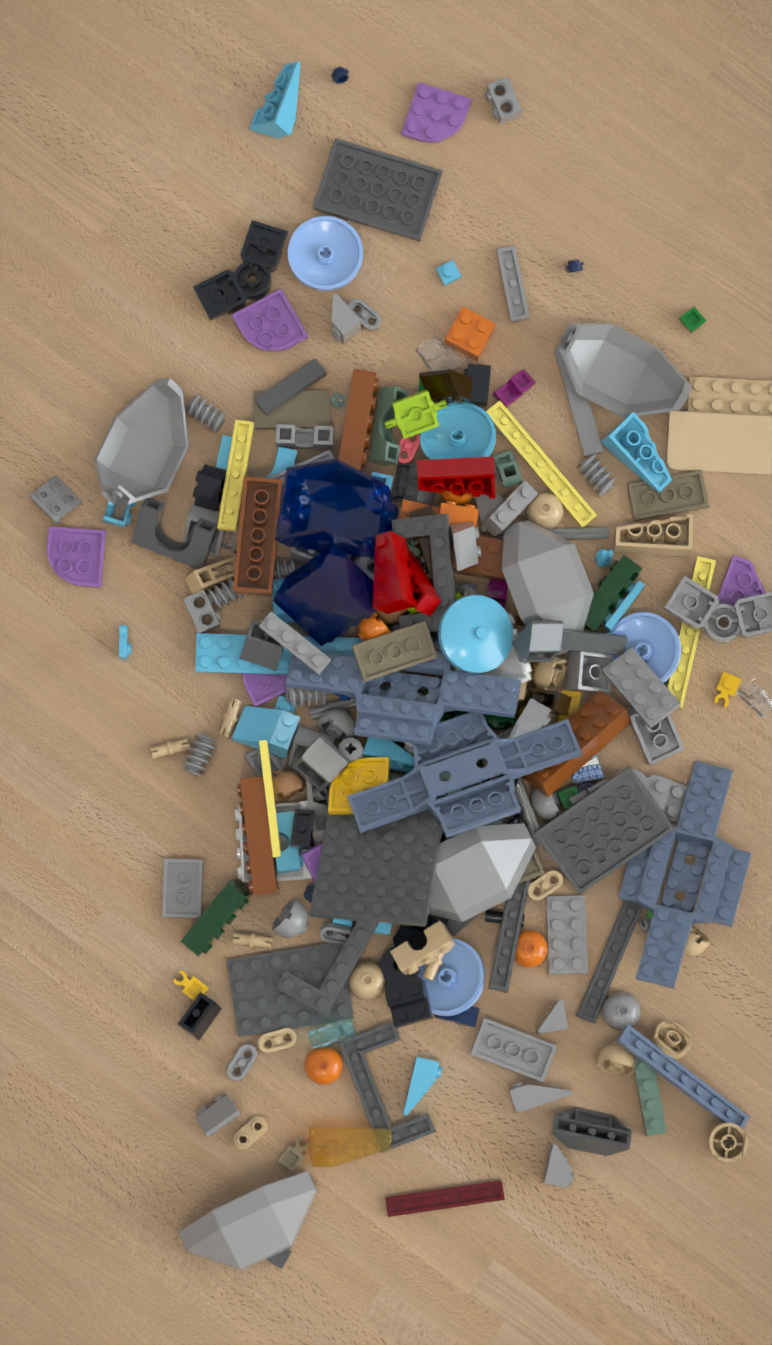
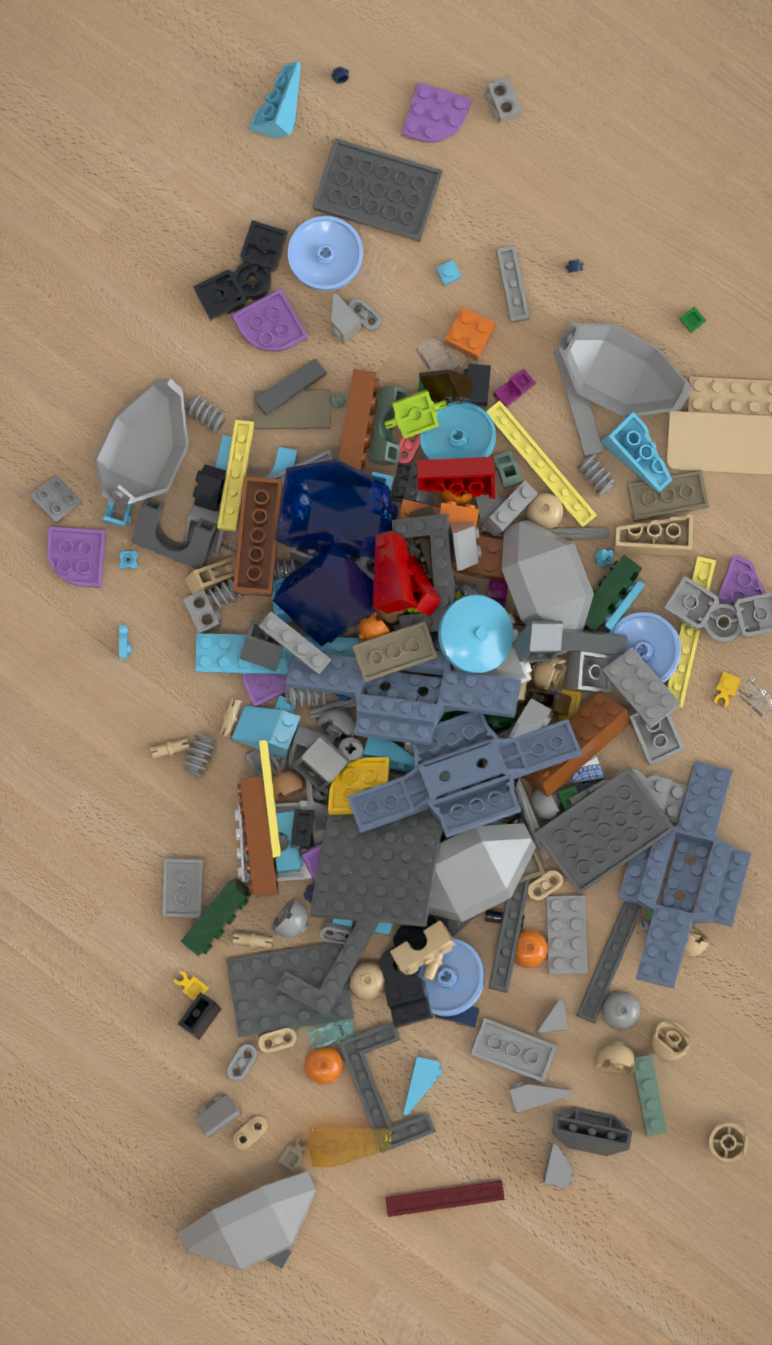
(123, 558): none -> medium azure plate
(314, 438): light grey arch -> none
(681, 1077): sand blue plate -> none

